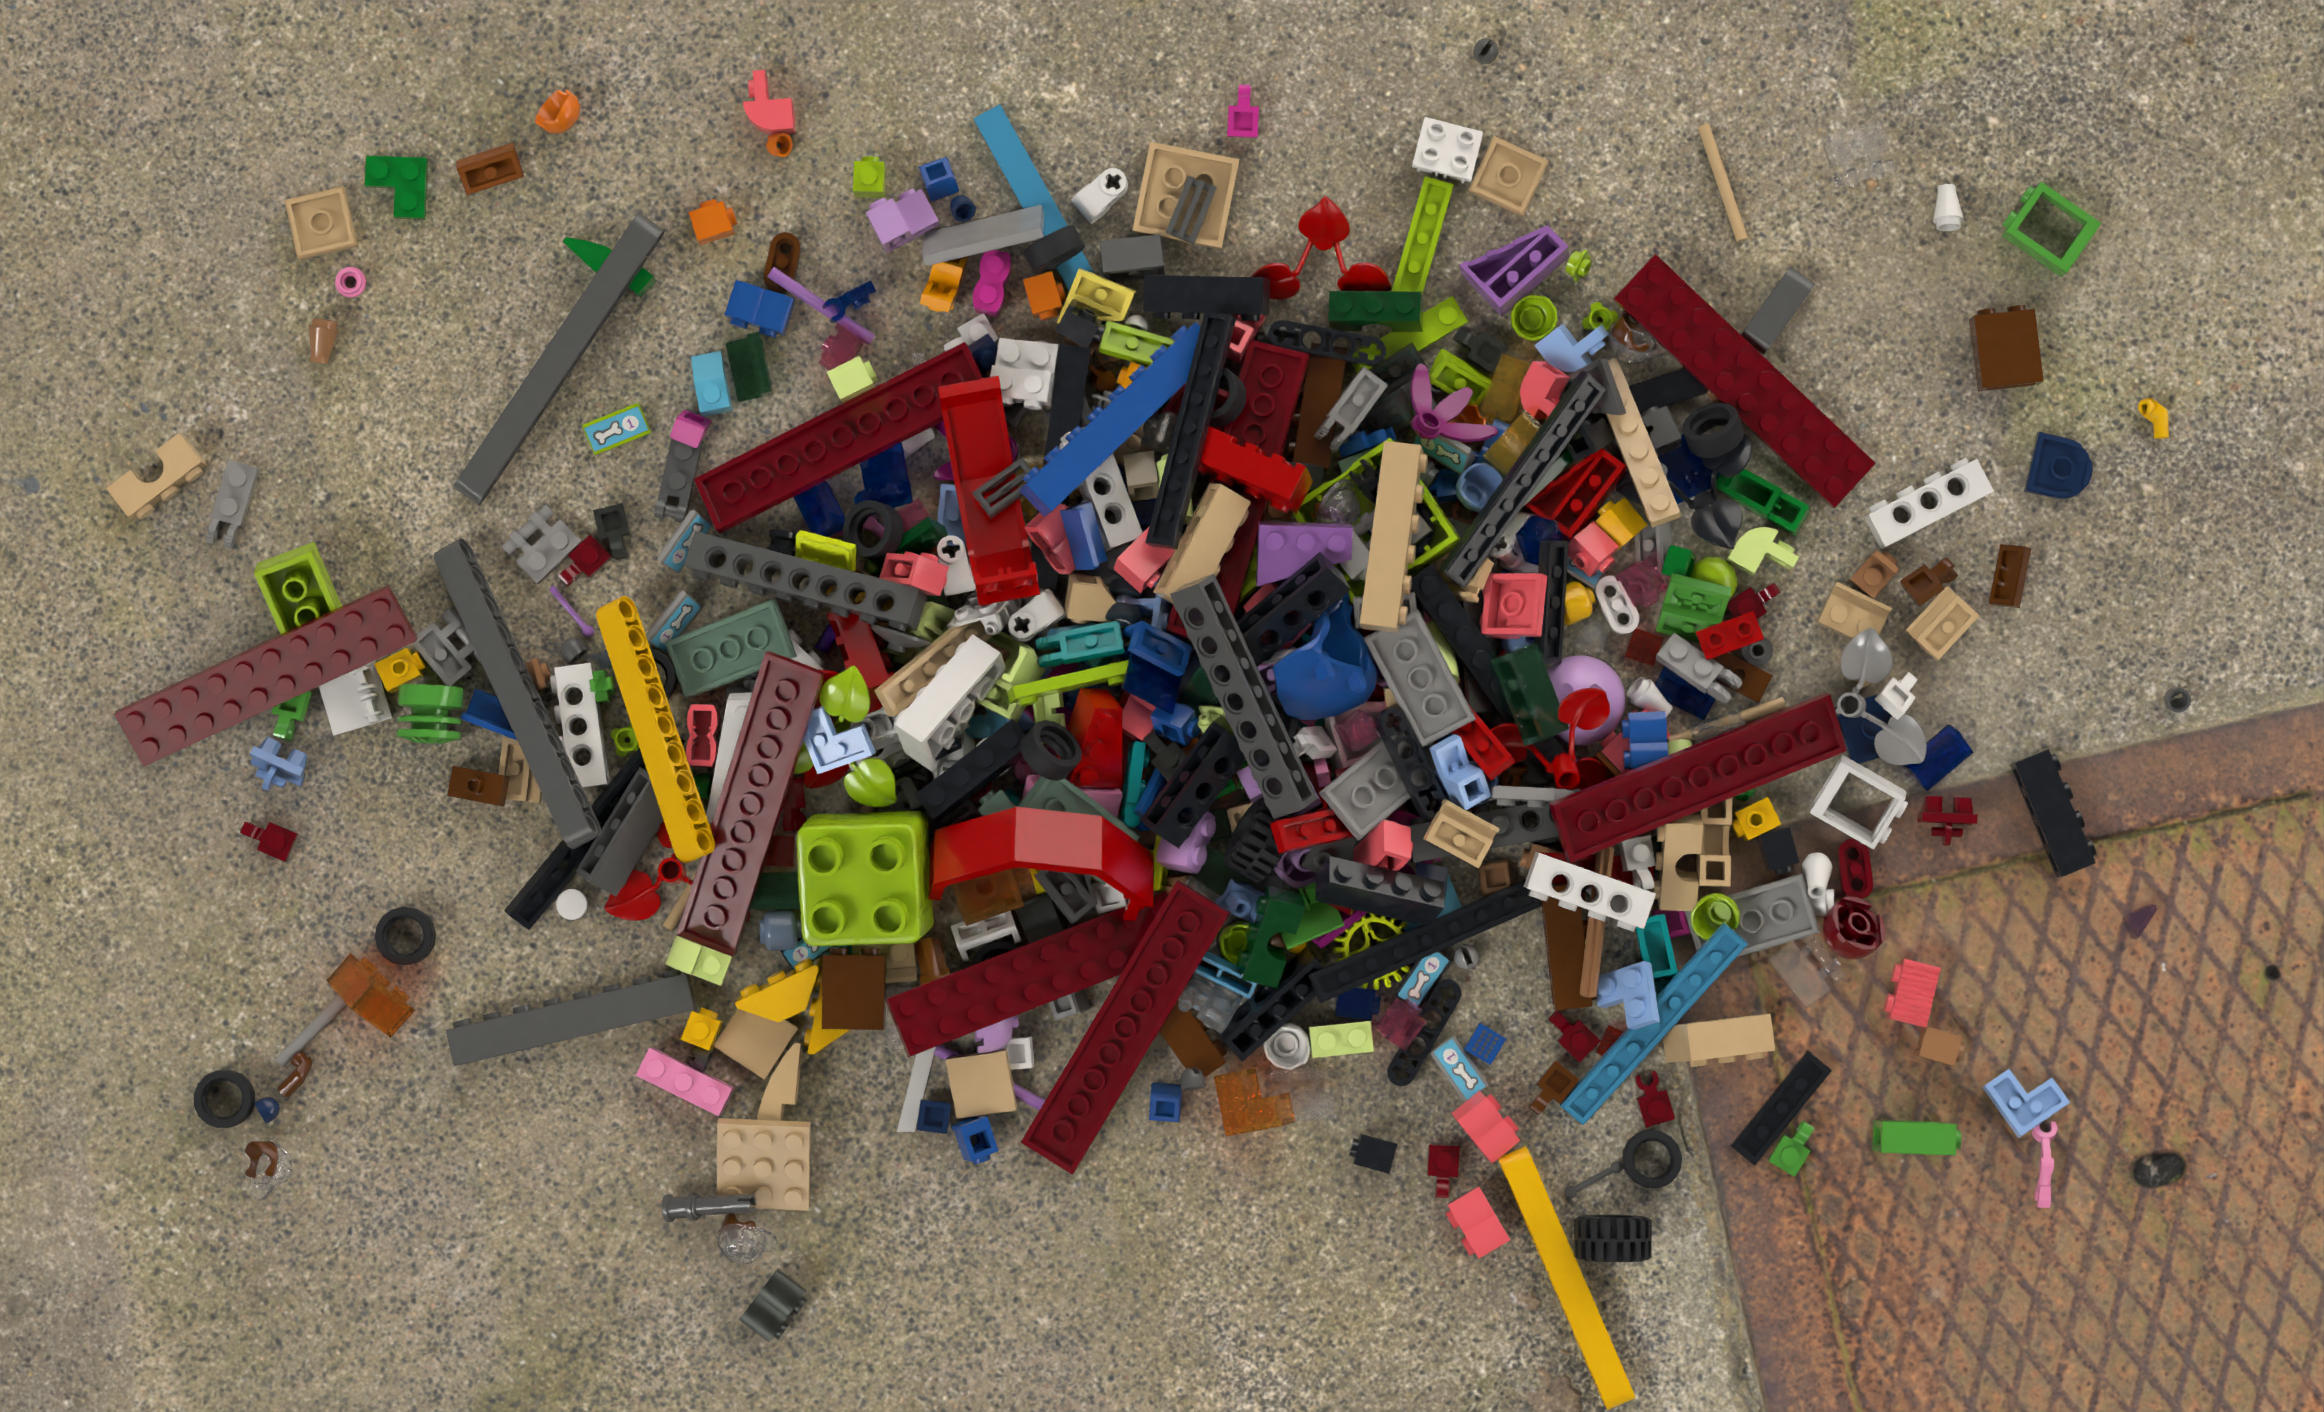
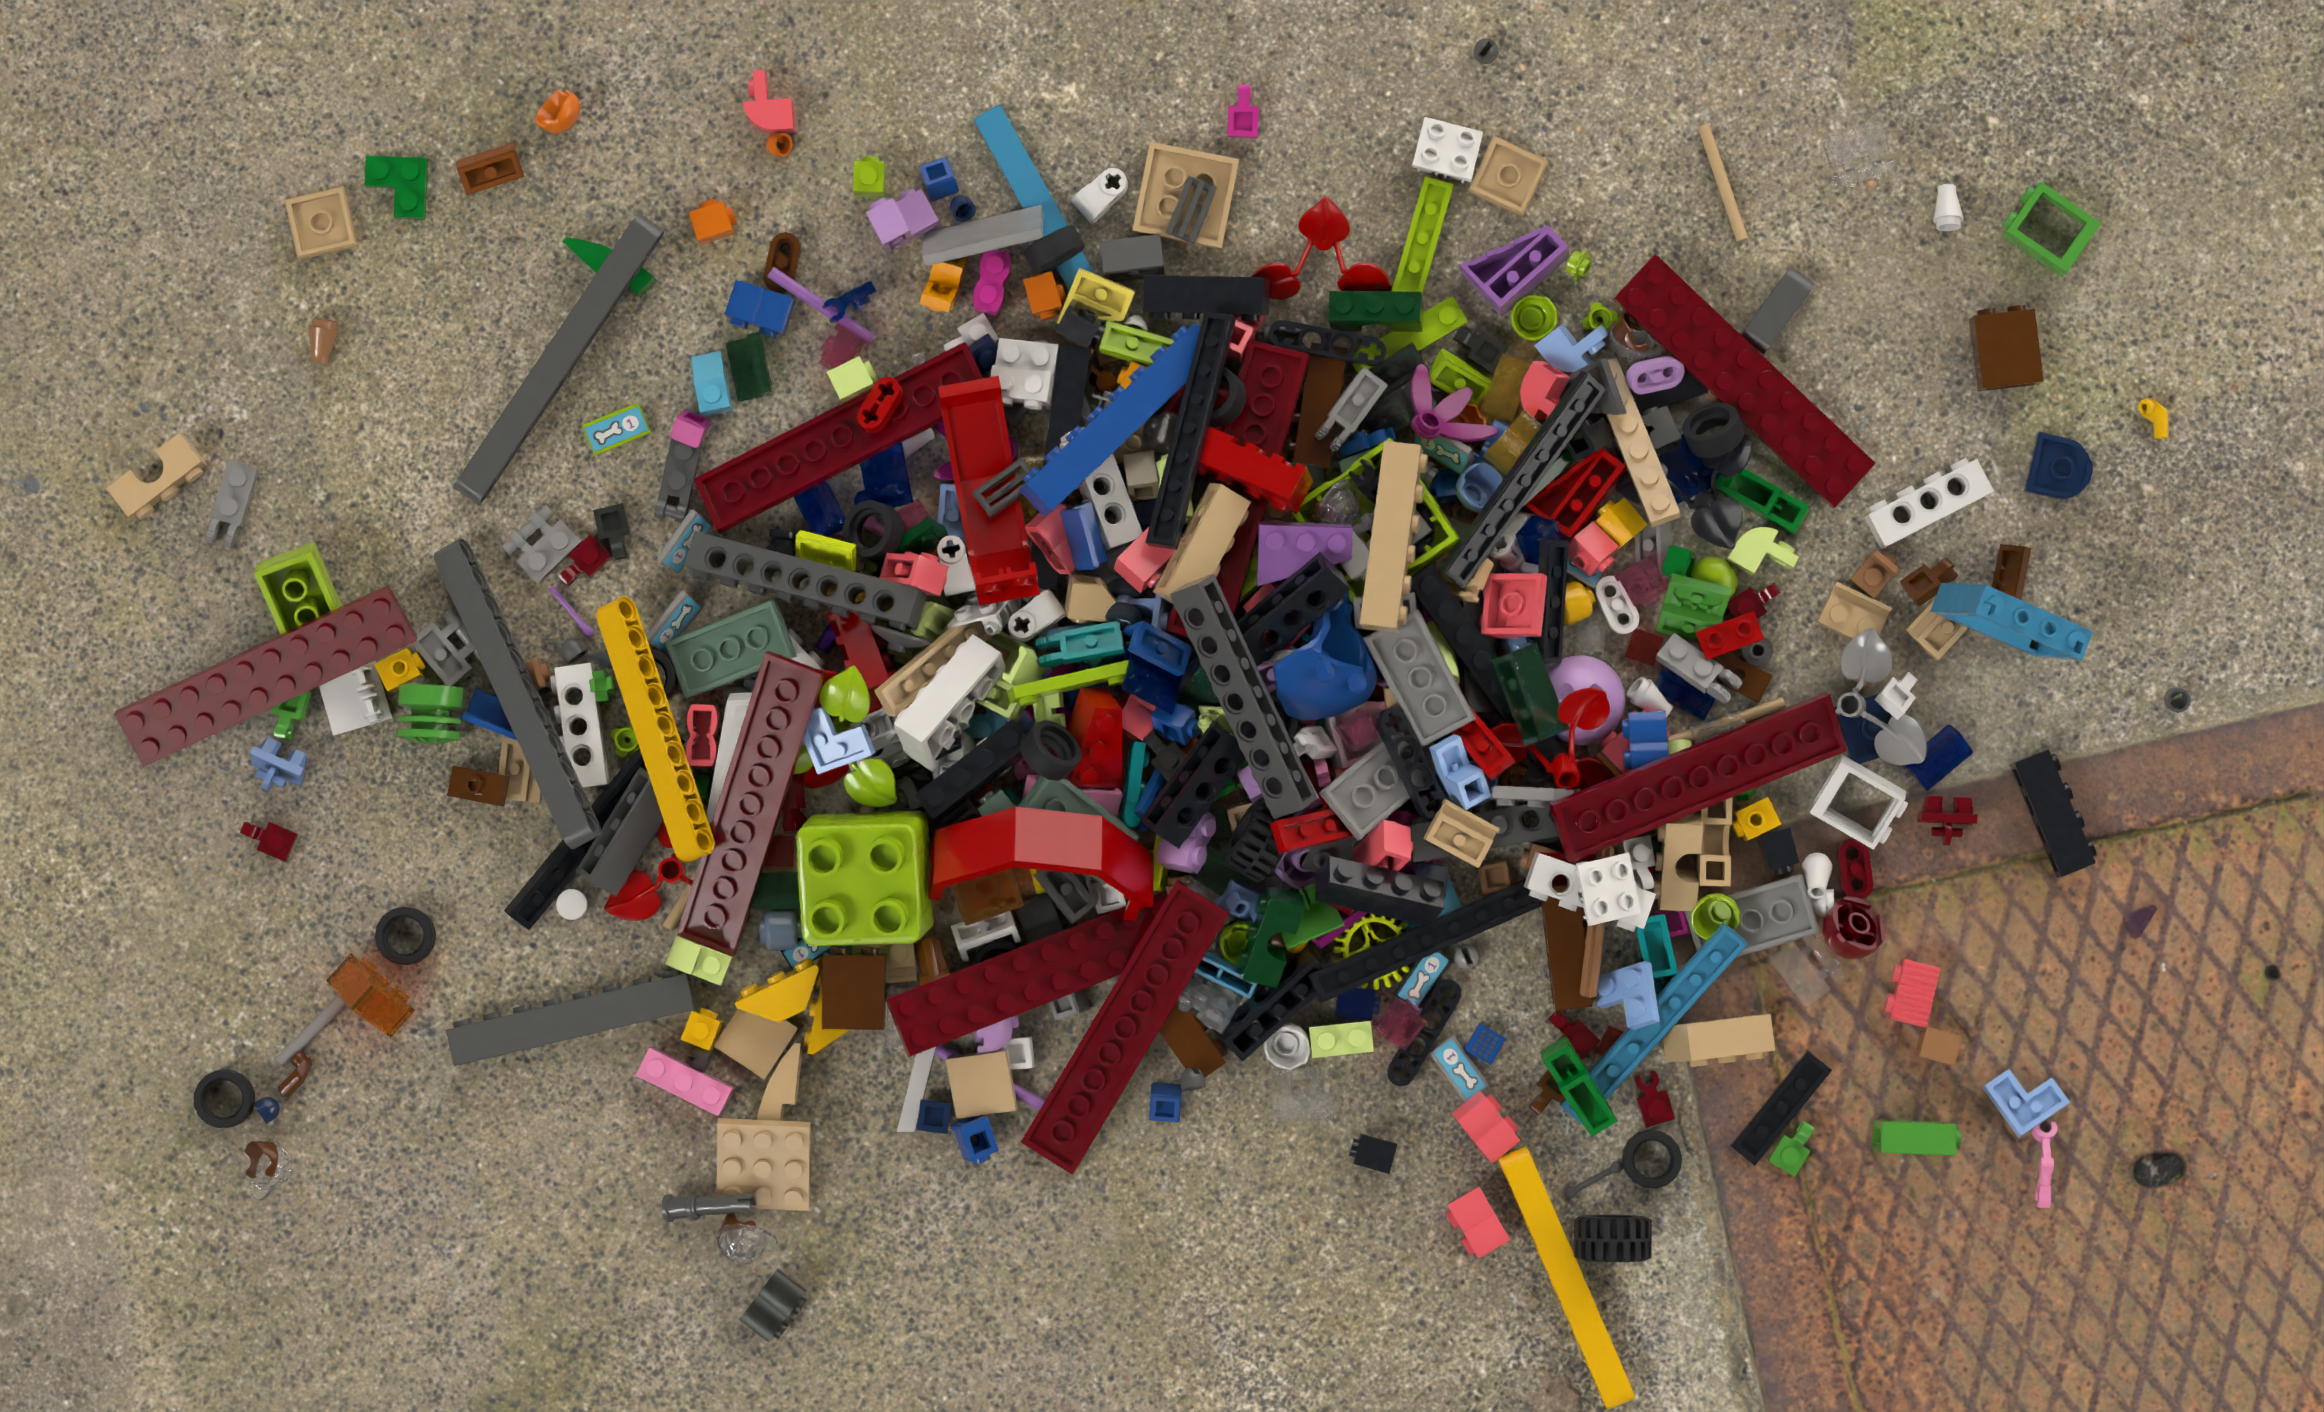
(344, 275): bright pink plate -> none
(880, 405): none -> red beam
(1245, 1109): clear orange brick -> none
(1443, 1163): dark red plate -> none
(1578, 1086): none -> green slope
(1607, 889): none -> white hinge
(1649, 376): none -> lavender plate
(2011, 621): none -> dark azure window

